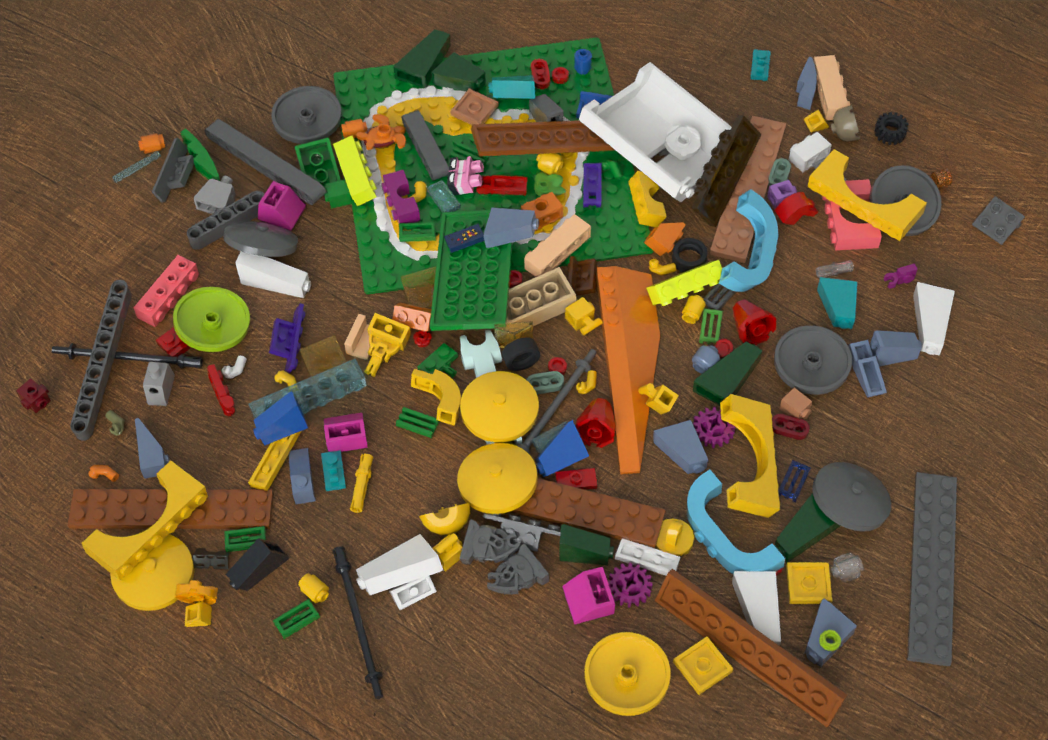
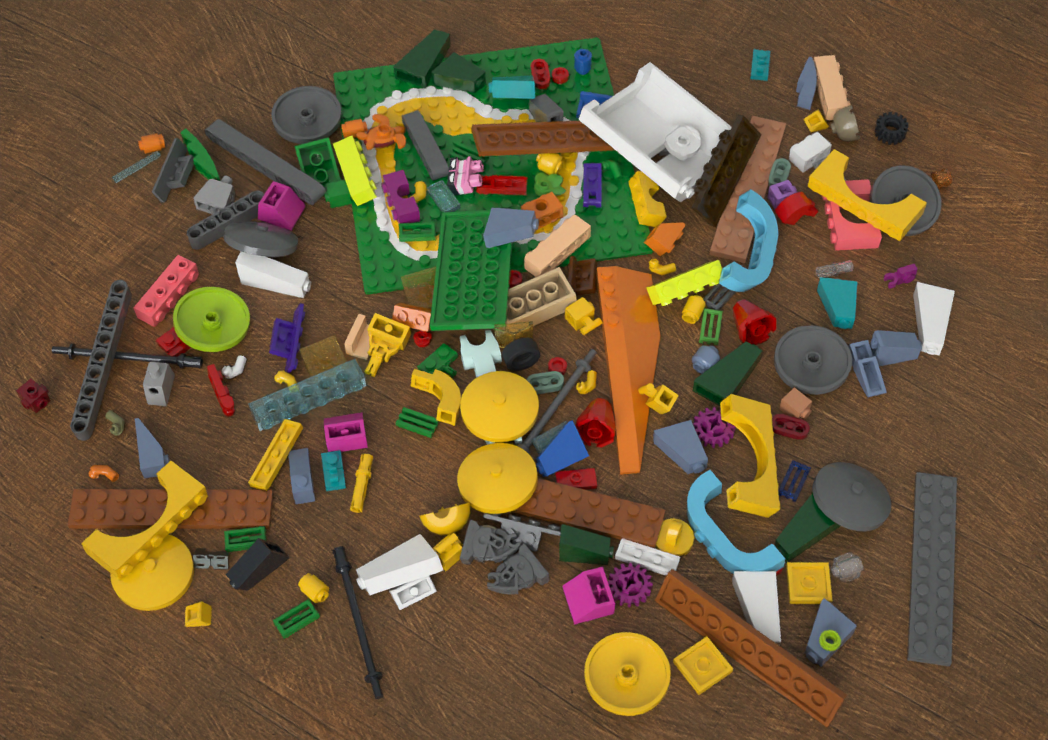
(196, 592): light orange plate -> none
(280, 420): blue slope -> none
(464, 238): dark blue tile -> none
(474, 108): nougat plate -> none
(689, 244): black tyre -> none
(724, 347): red tile -> none
(998, 220): dark grey hinge -> none

